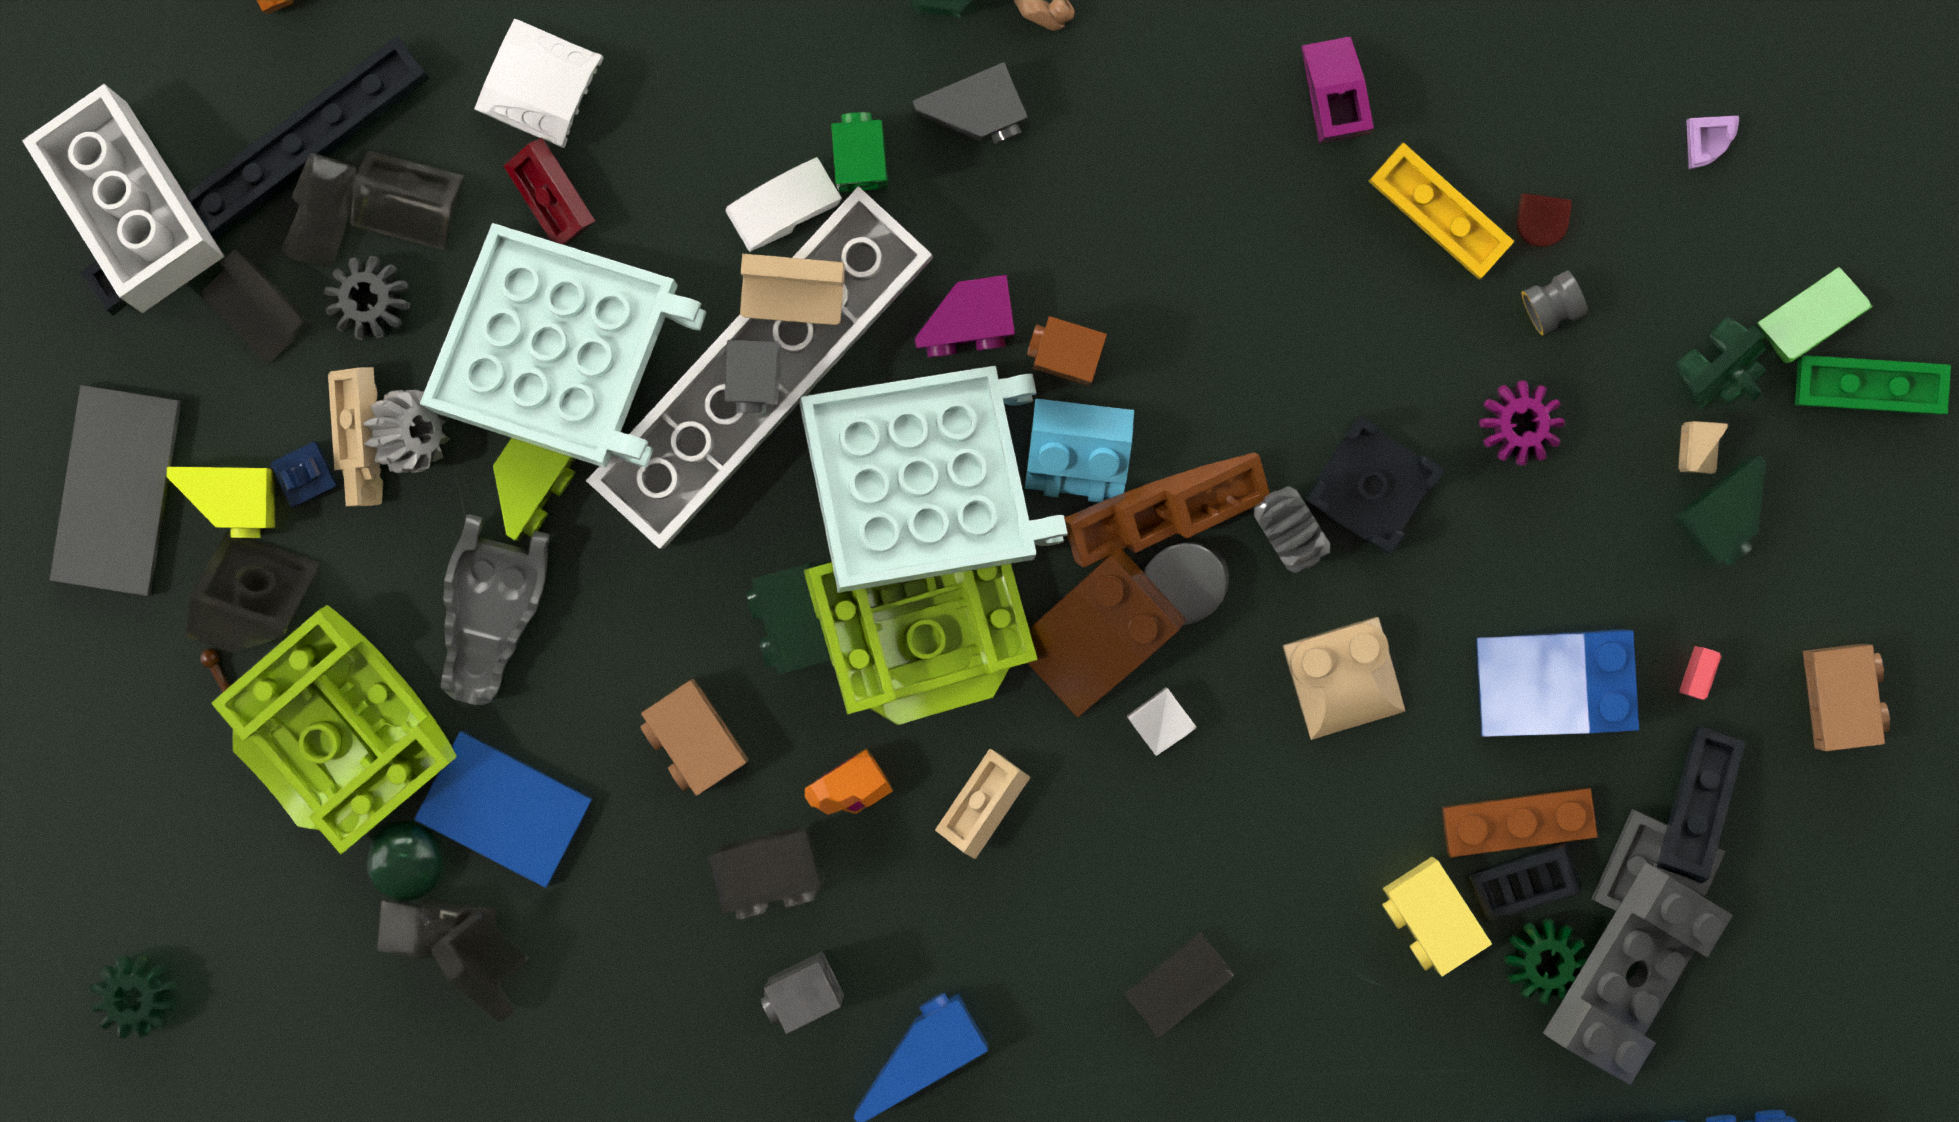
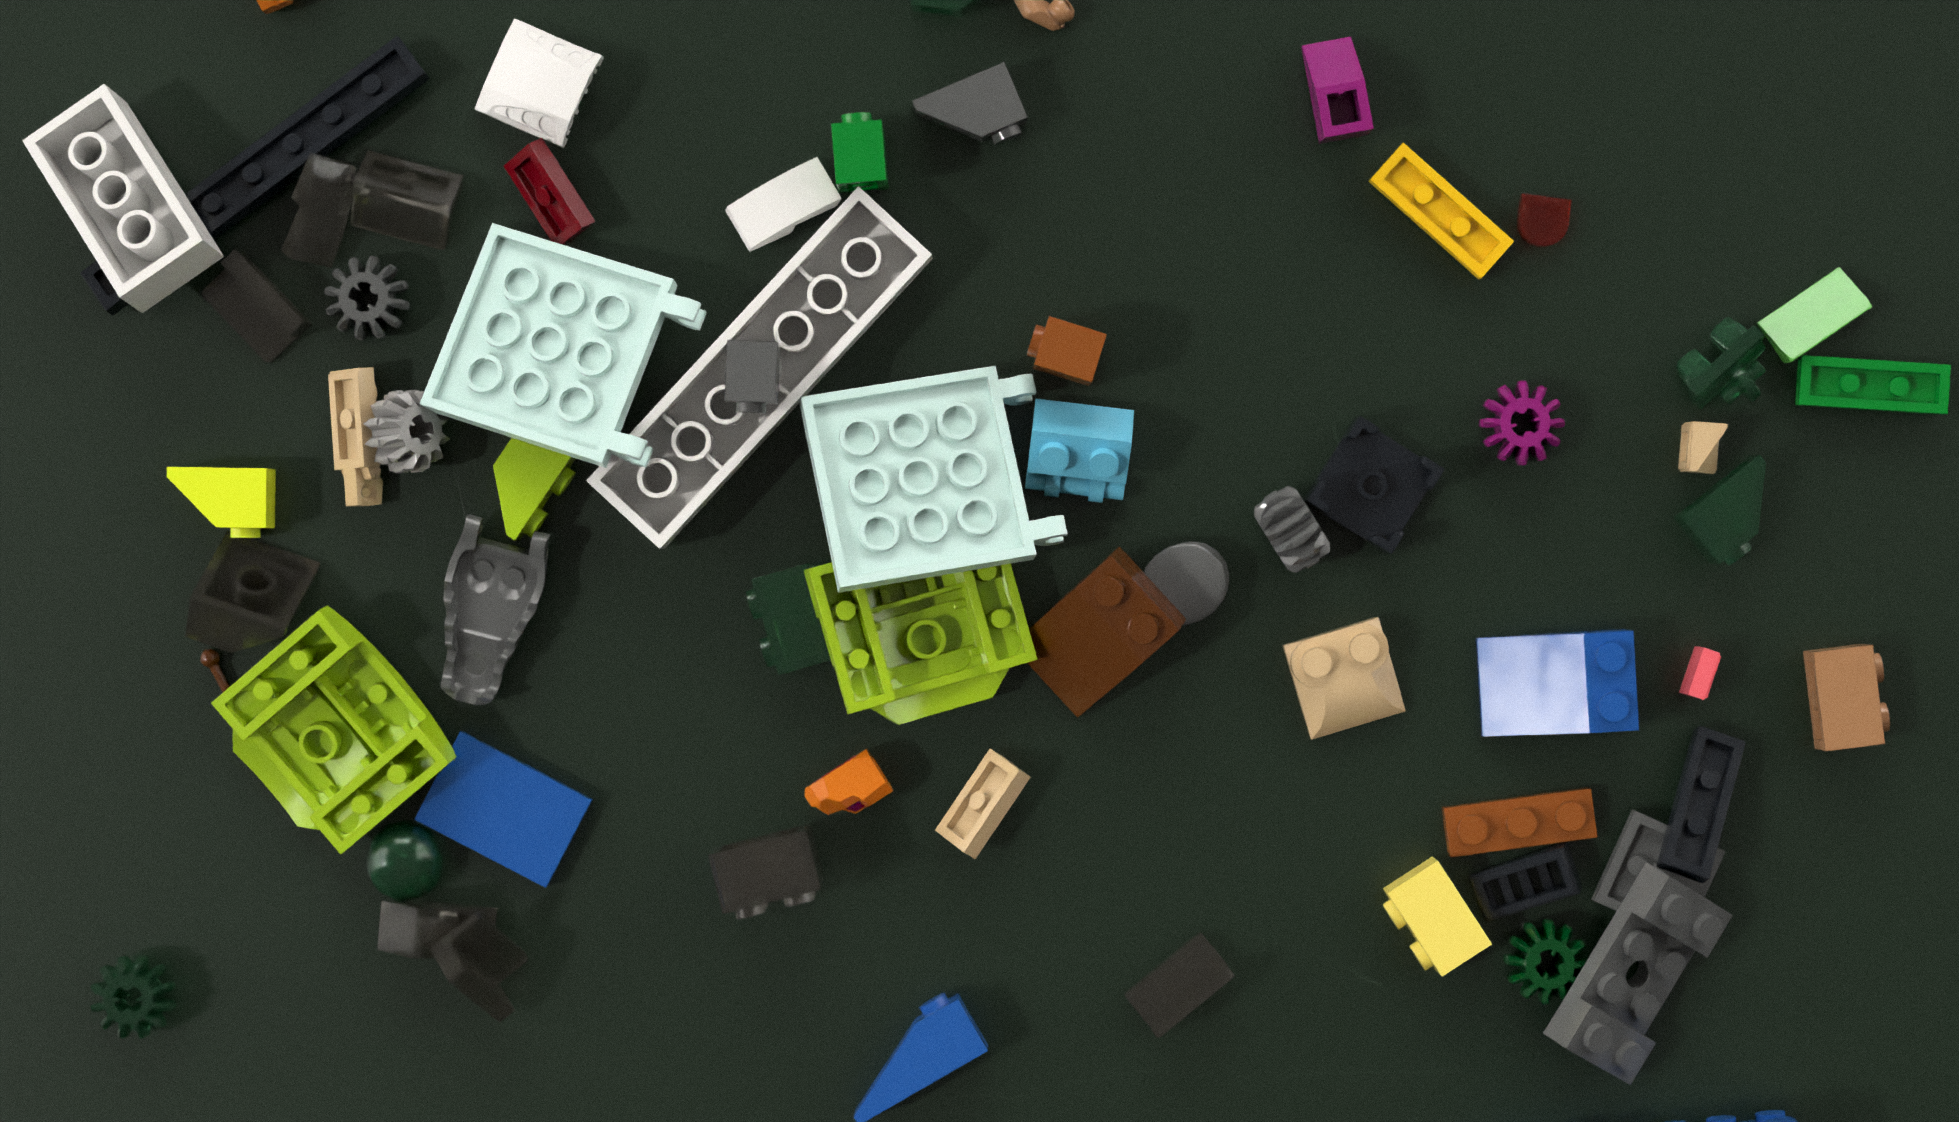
(115, 490): dark grey tile -> none
(304, 474): dark blue tile -> none
(693, 738): medium nougat brick -> none
(792, 289): tan panel -> none
(802, 993): flat silver brick -> none
(969, 314): magenta slope -> none
(1161, 721): white slope -> none
(1168, 506): dark orange slope -> none
(1555, 303): dark grey wheel -> none
(1709, 138): lavender tile -> none

